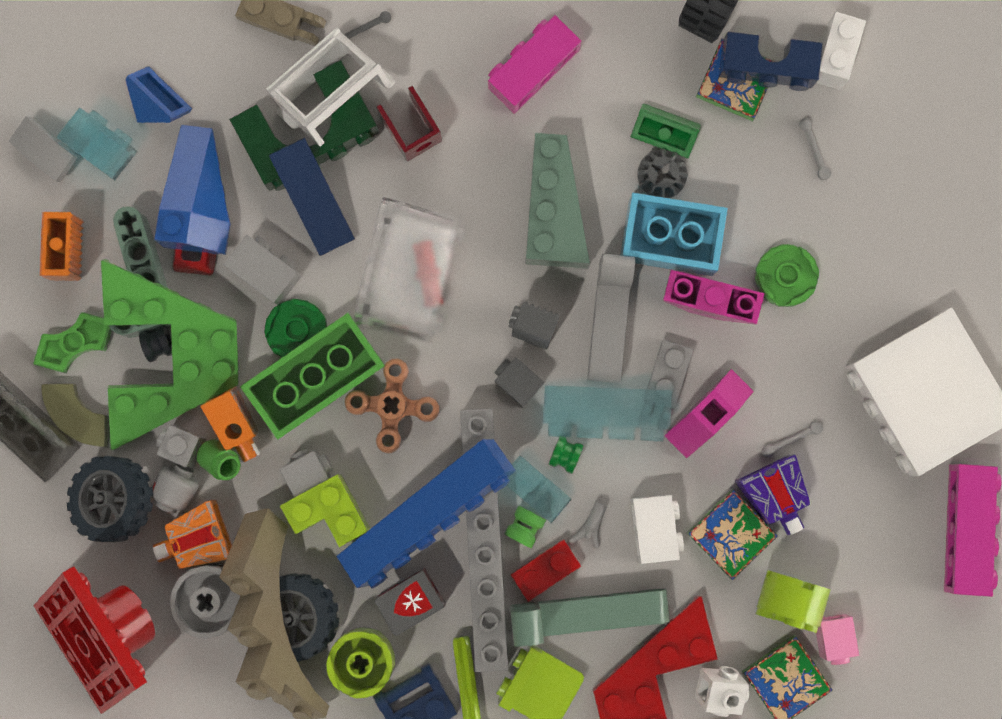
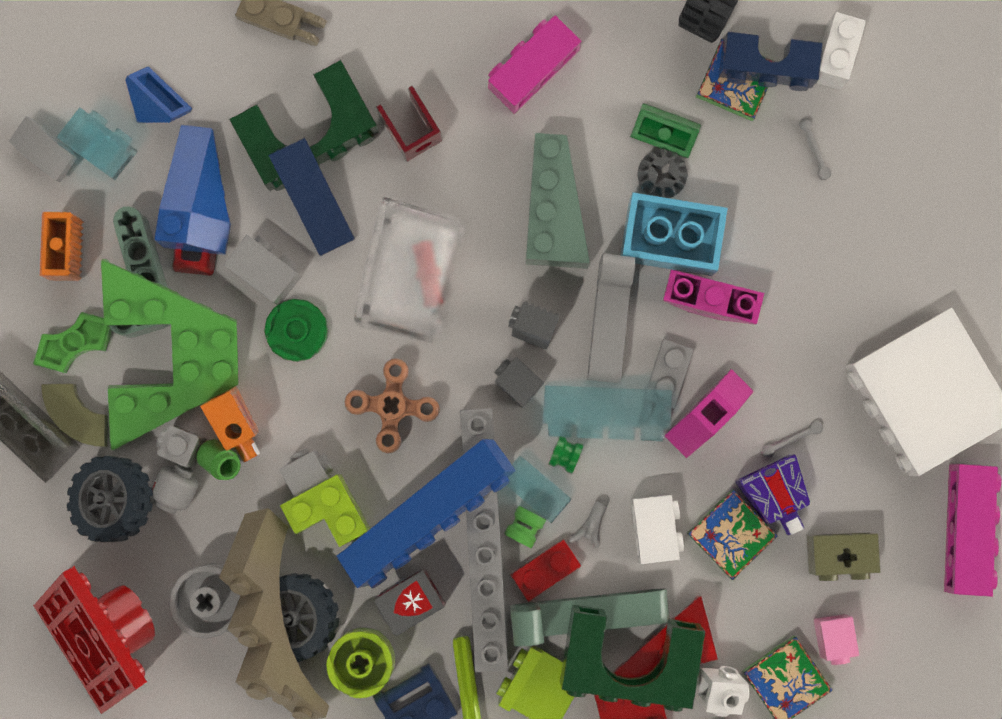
(156, 343): black wheel -> none
(195, 537): orange torso -> none
(301, 76): white piece -> none
(312, 376): bright green brick -> none
(385, 17): dark grey hinge -> none
(668, 684): none -> dark green arch
(786, 275): bright green tile -> none
(792, 601): lime brick -> none
(862, 551): none -> olive brick

